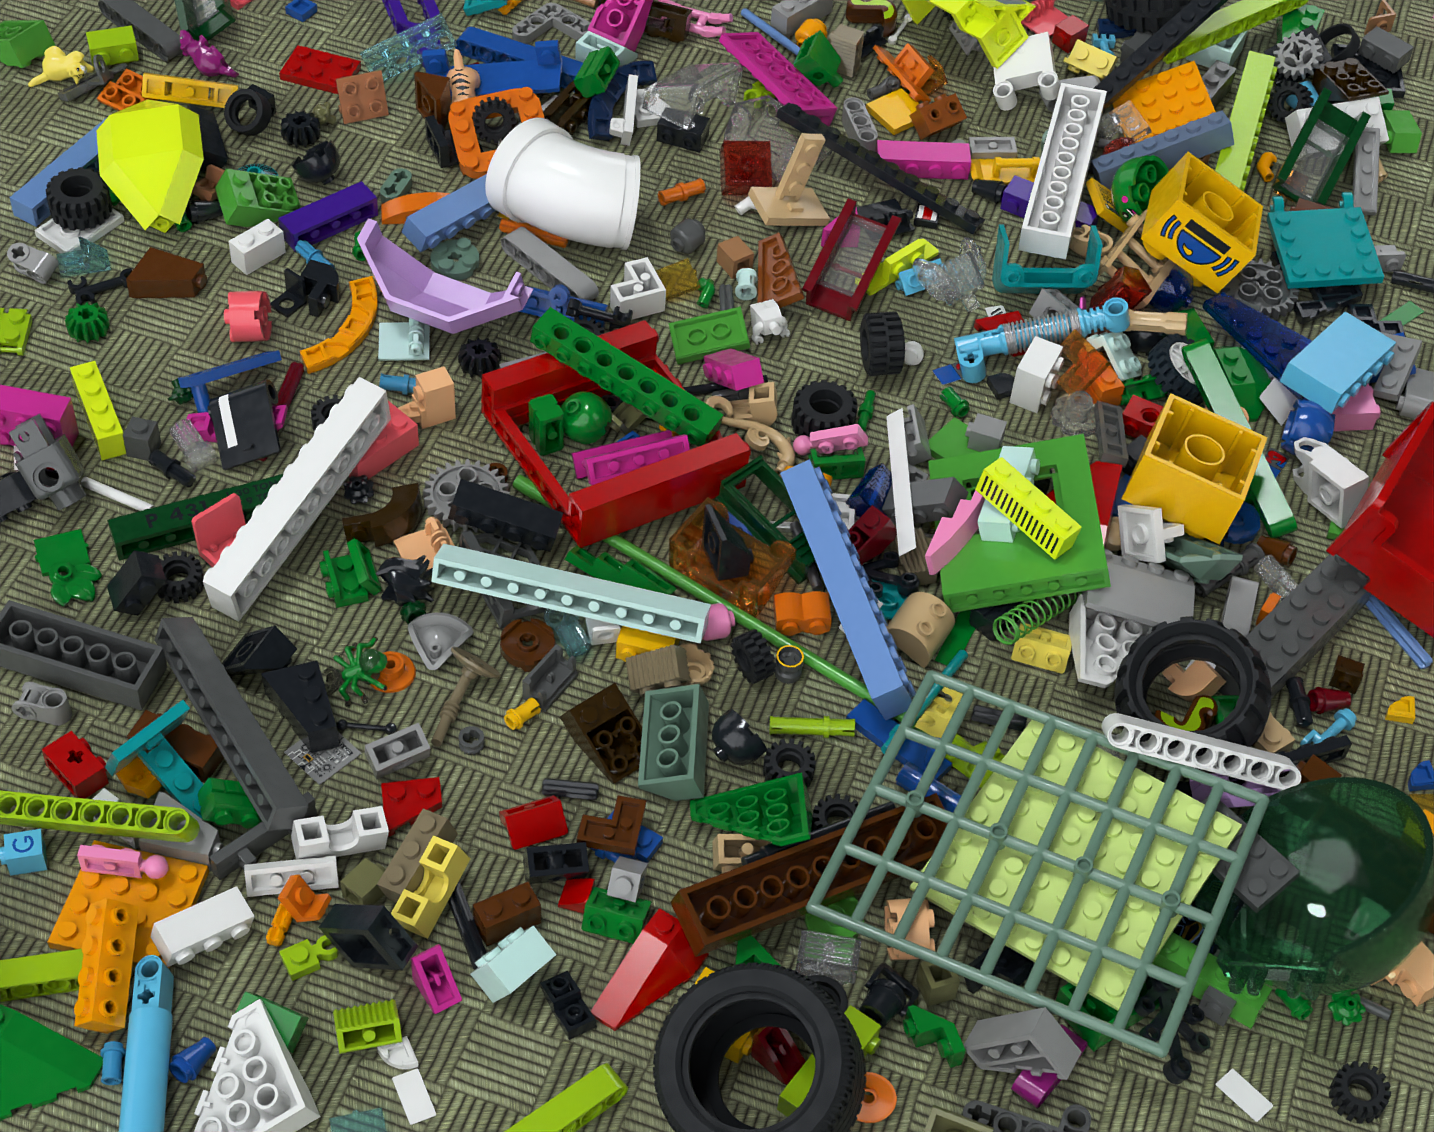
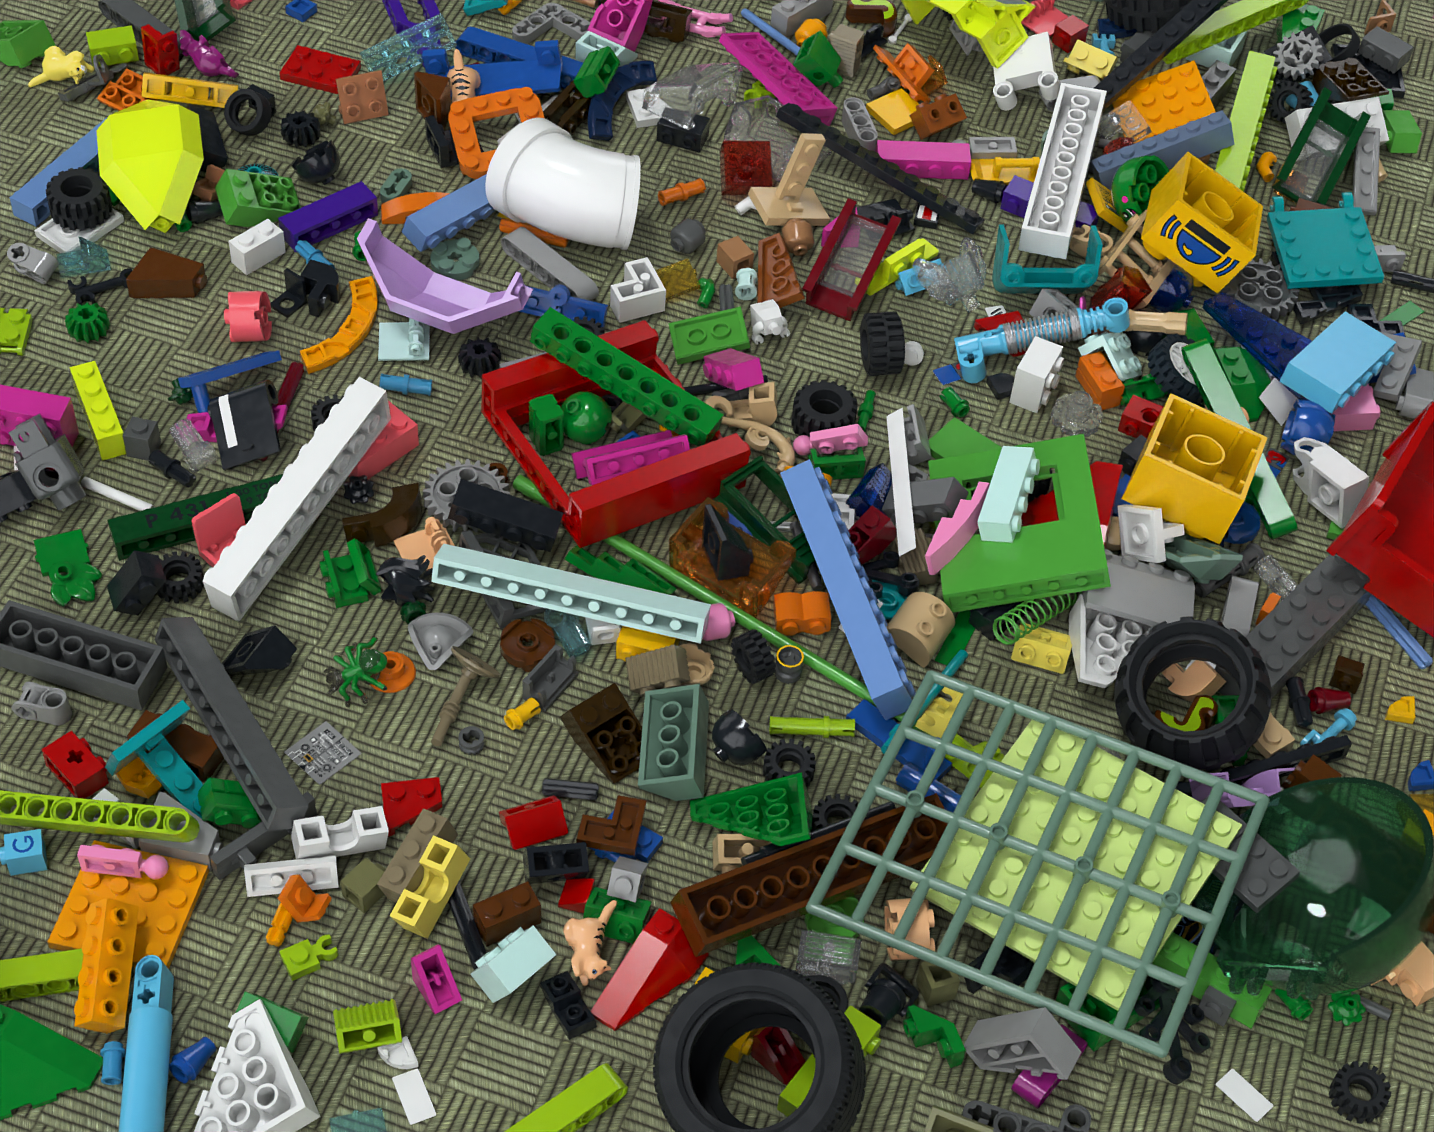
(160, 50): none -> red bracket
(202, 927): white brick -> none
(304, 703): black wedge -> none
(364, 936): black window -> none
(390, 728): black hinge -> none
(397, 750): light grey brick -> none
(432, 399): light nougat hinge -> none
(493, 106): black tyre -> none
(586, 940): none -> light nougat animal
(616, 319): black bar -> none
(624, 126): white hinge -> none
(798, 236): none -> medium nougat head
(881, 1103): orange piece -> none
(985, 433): light grey brick -> none
(991, 716): black axle -> none
(1028, 508): neon yellow brick -> none
(1087, 363): clear orange plate -> none
(1110, 434): dark grey hinge -> none
(1191, 742): white beam -> none
(1282, 550): reddish brown cone -> none

